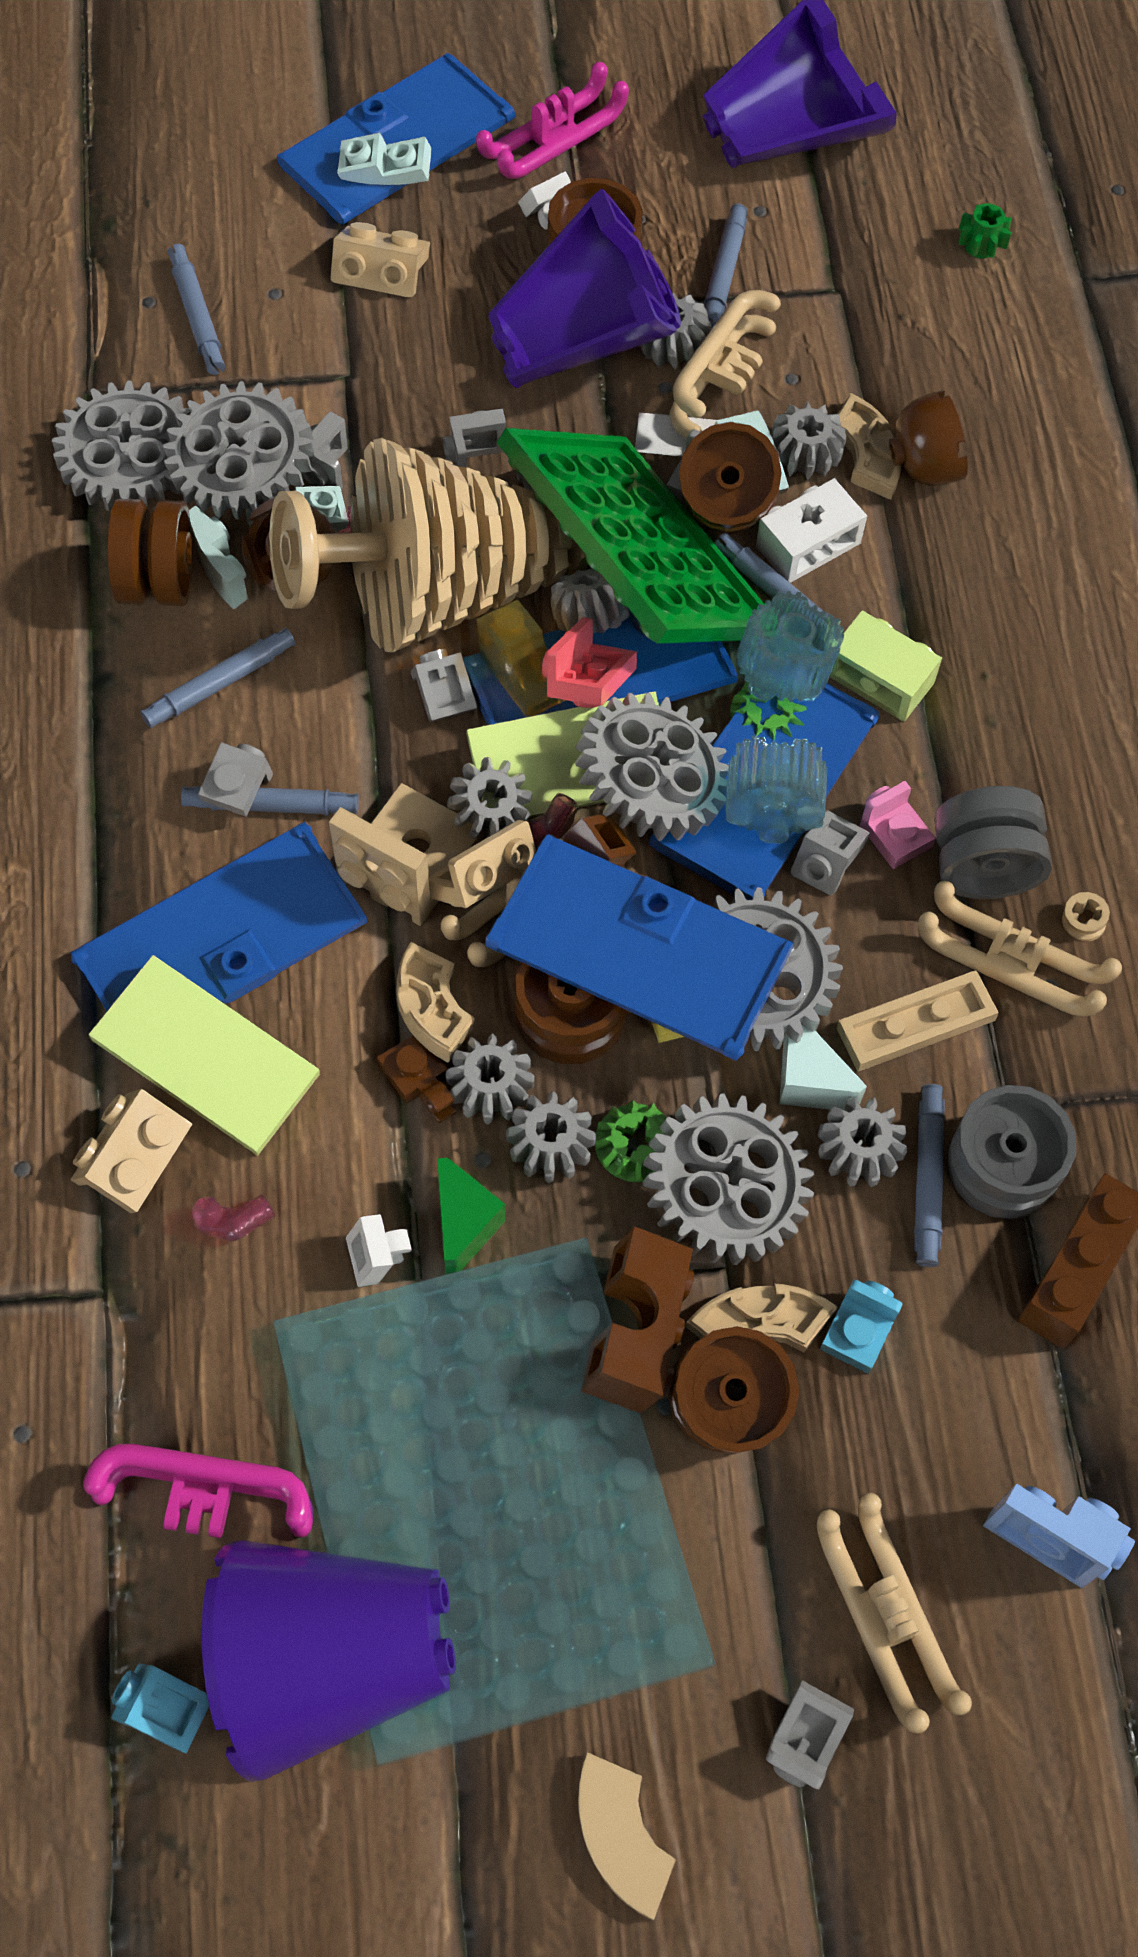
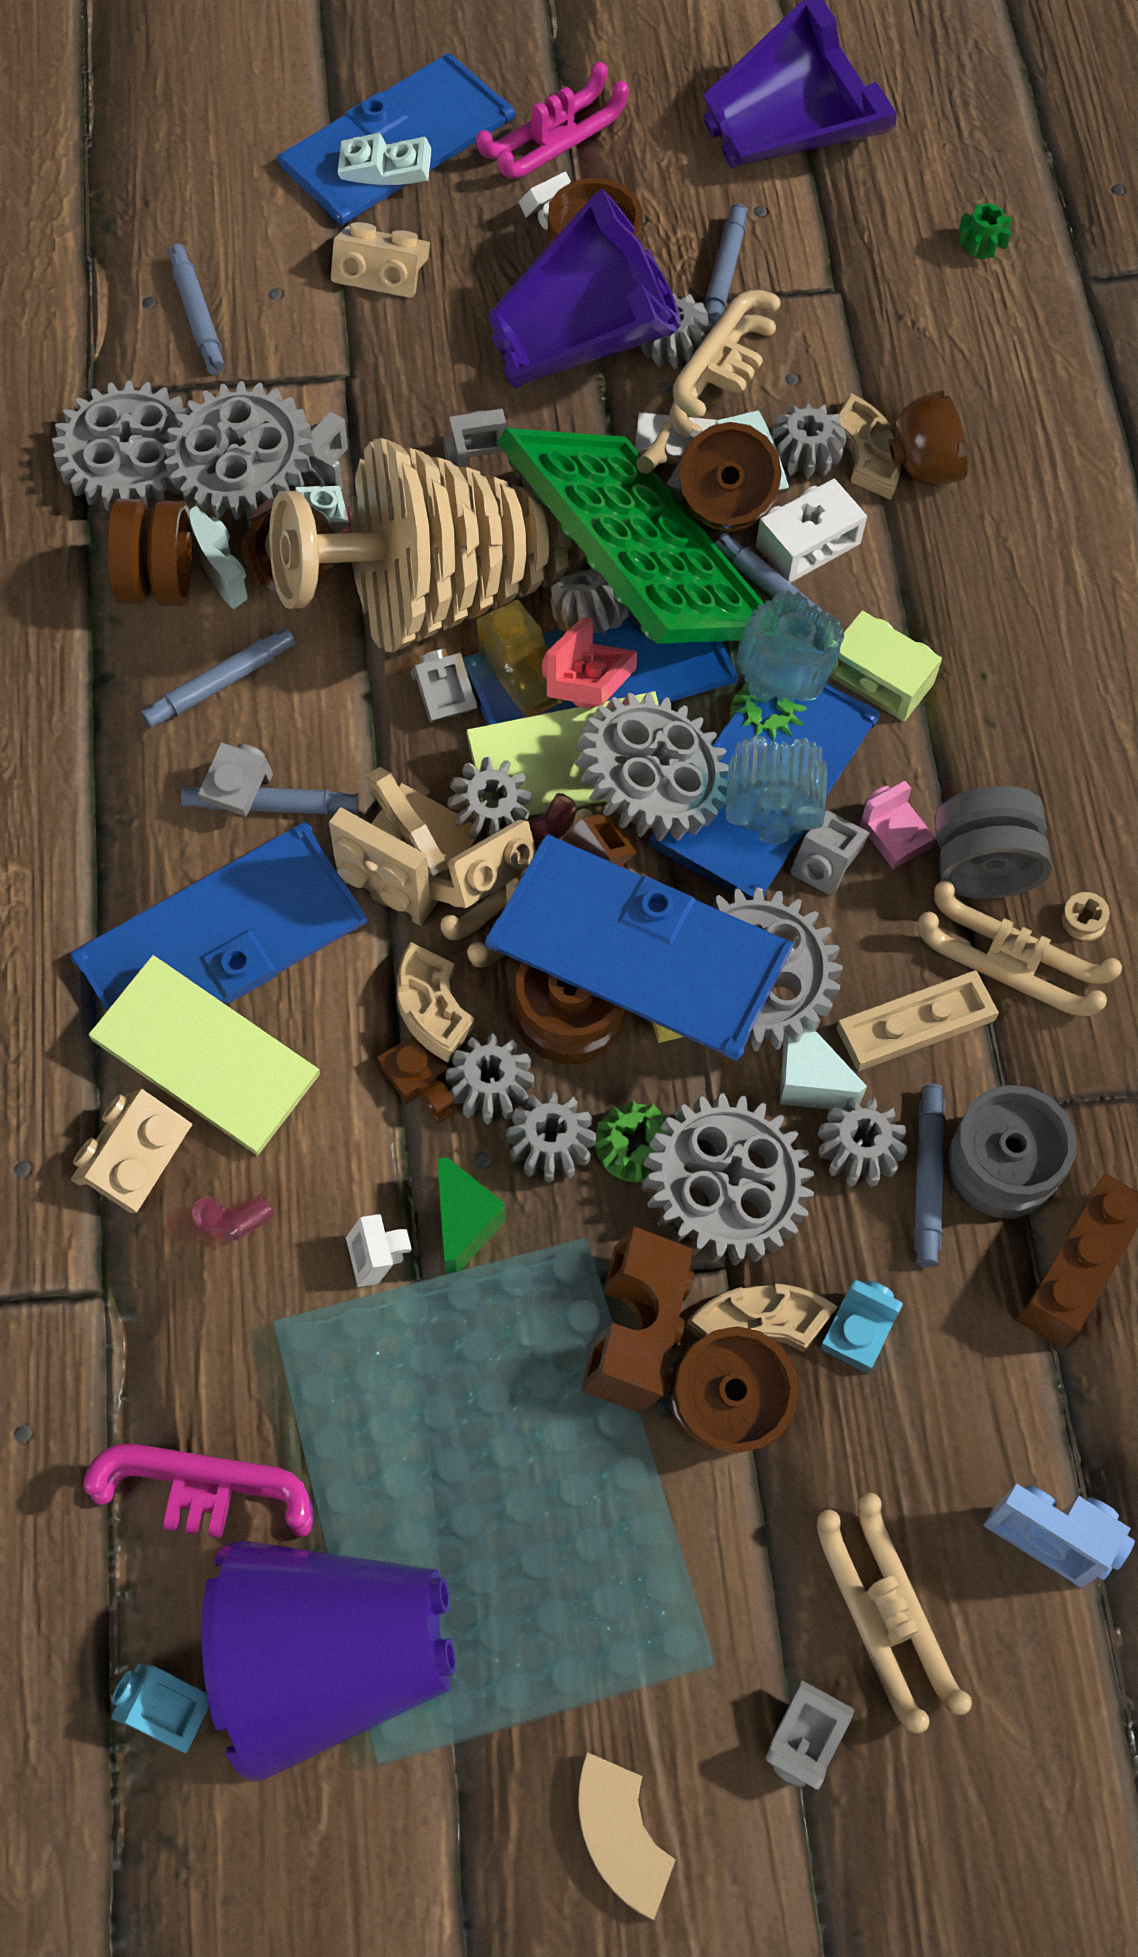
(404, 817): none -> tan tile
(657, 452): none -> tan bar

